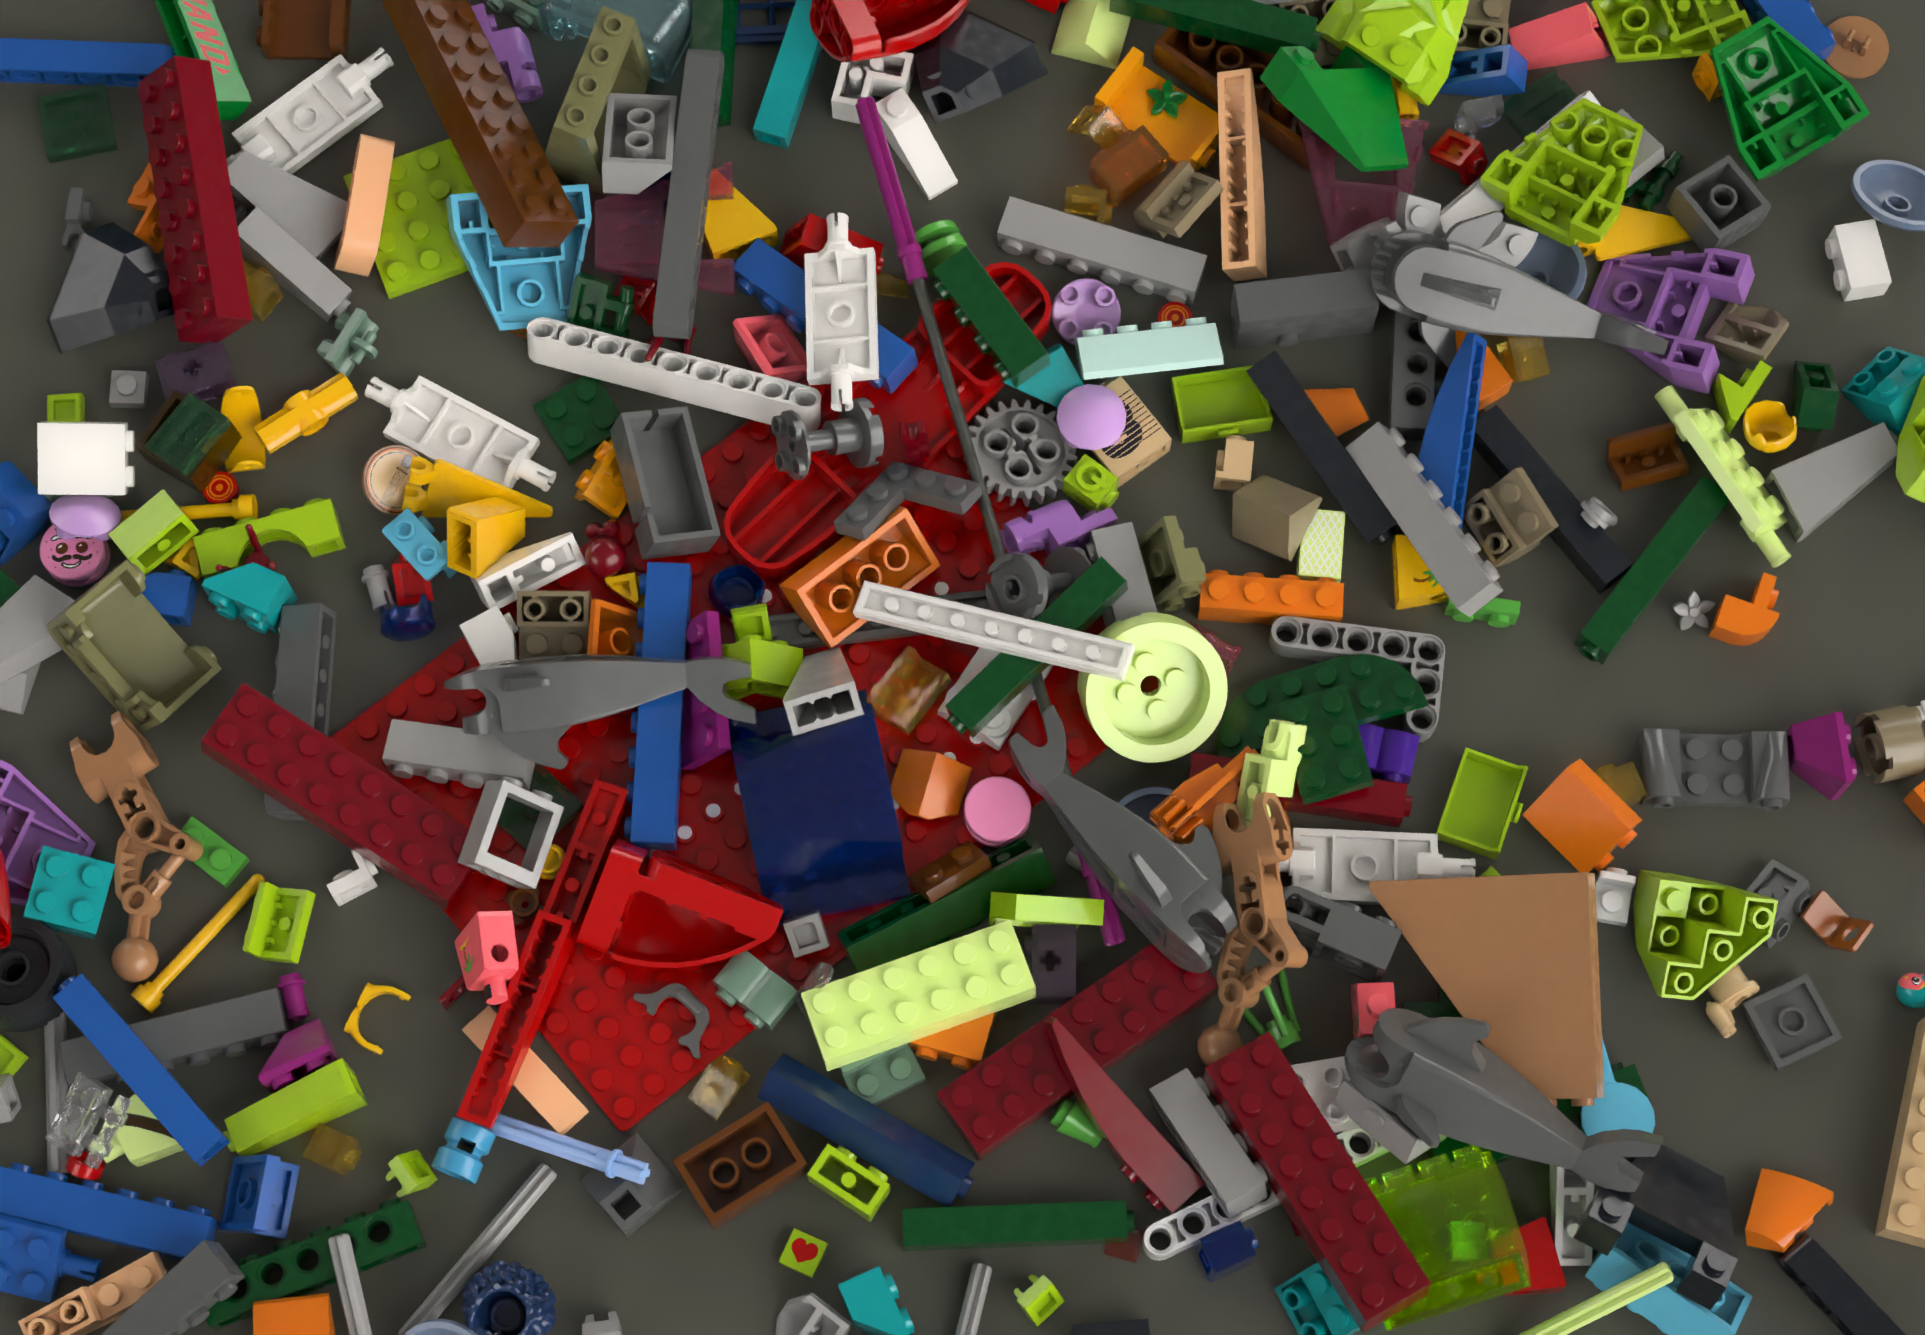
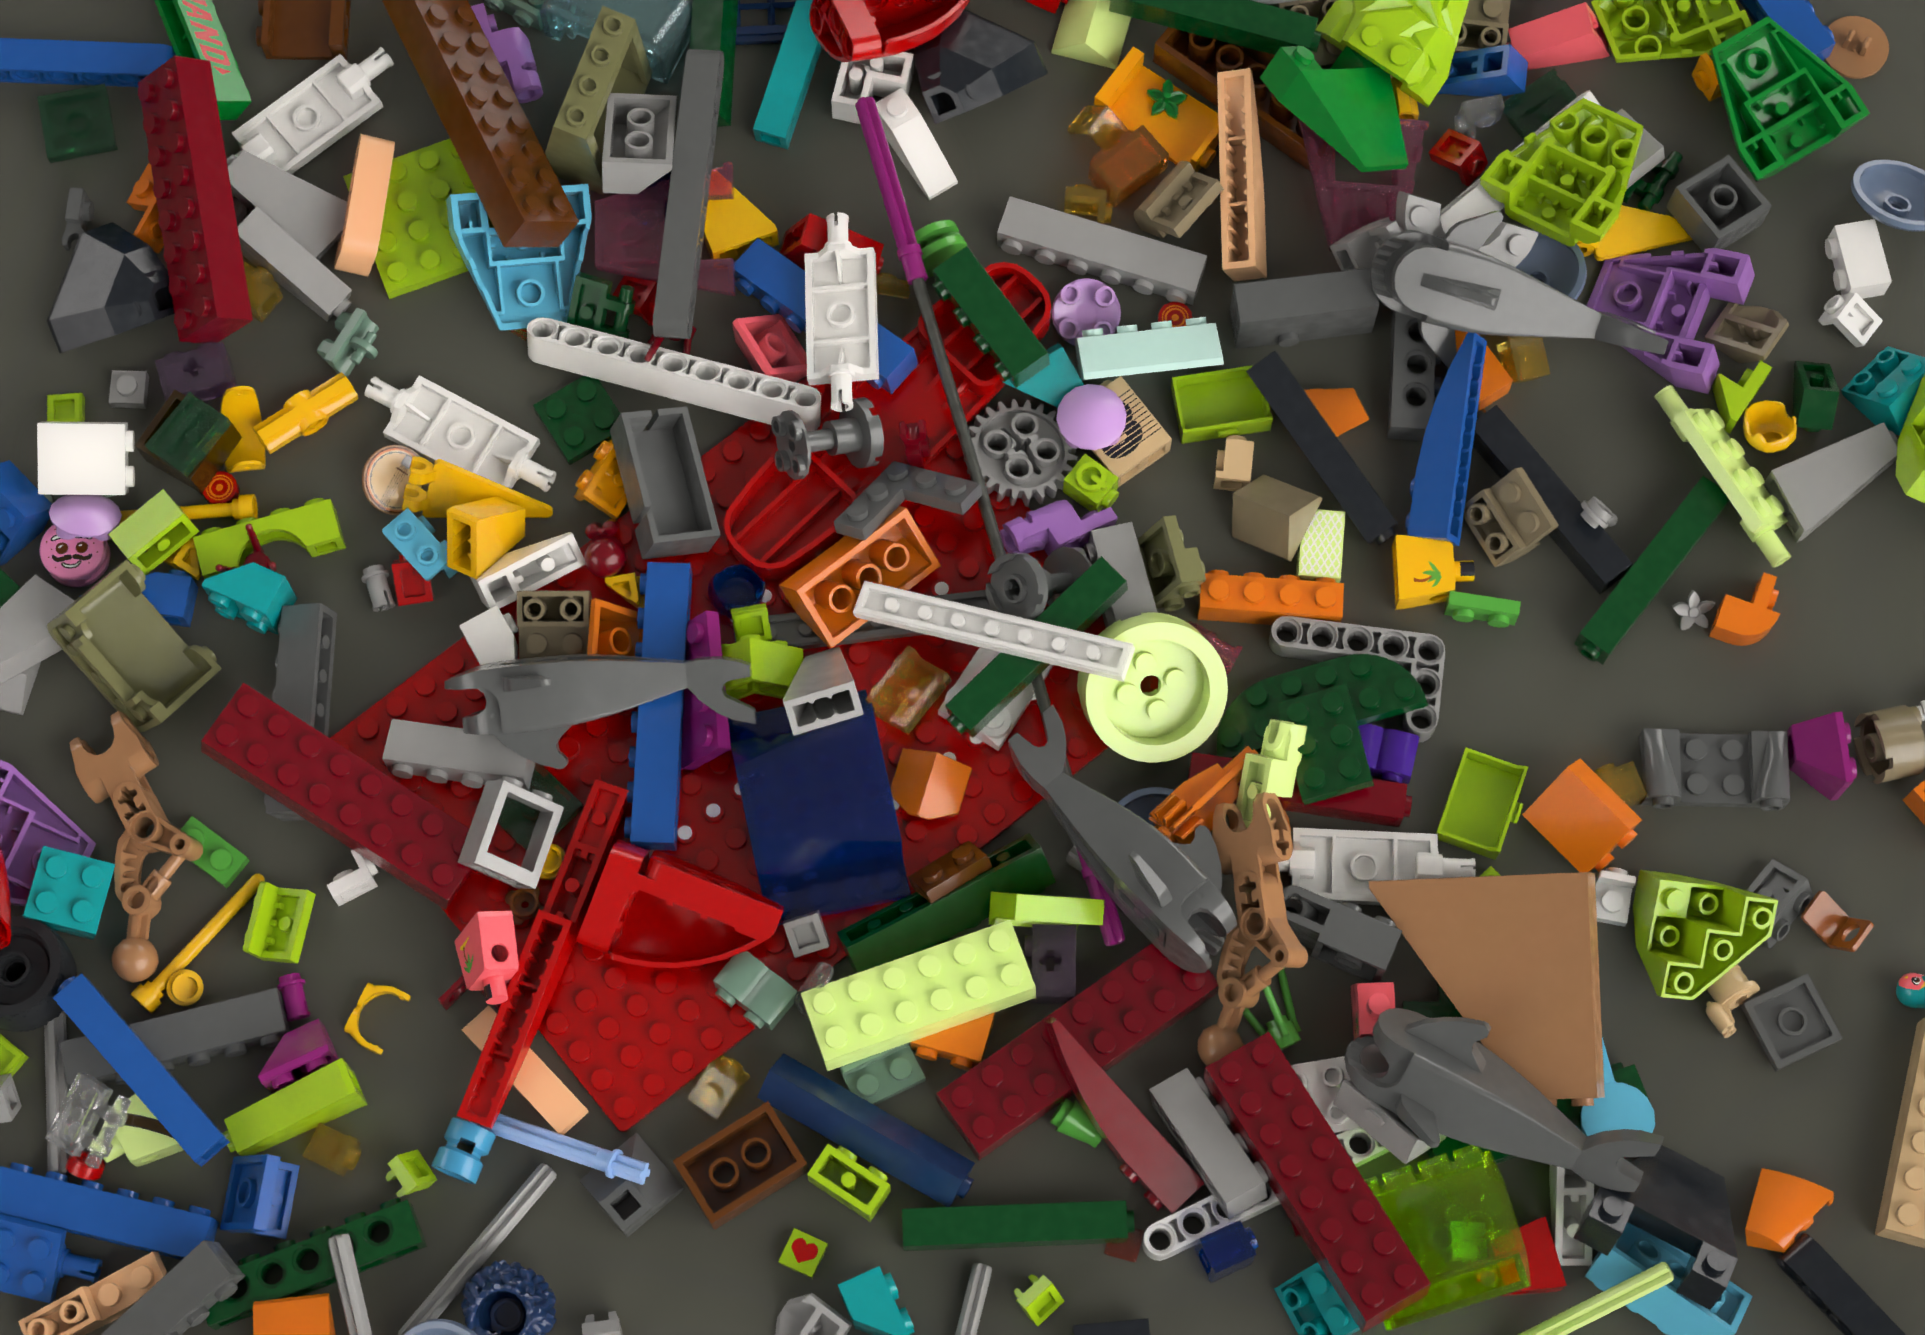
(184, 987): none -> yellow plate
(408, 623): clear blue hair -> none
(691, 1002): dark grey helmet -> none
(997, 811): bright pink head -> none
(1424, 519): light grey brick -> none
(1645, 457): reddish brown bracket -> none
(1851, 317): none -> white bracket

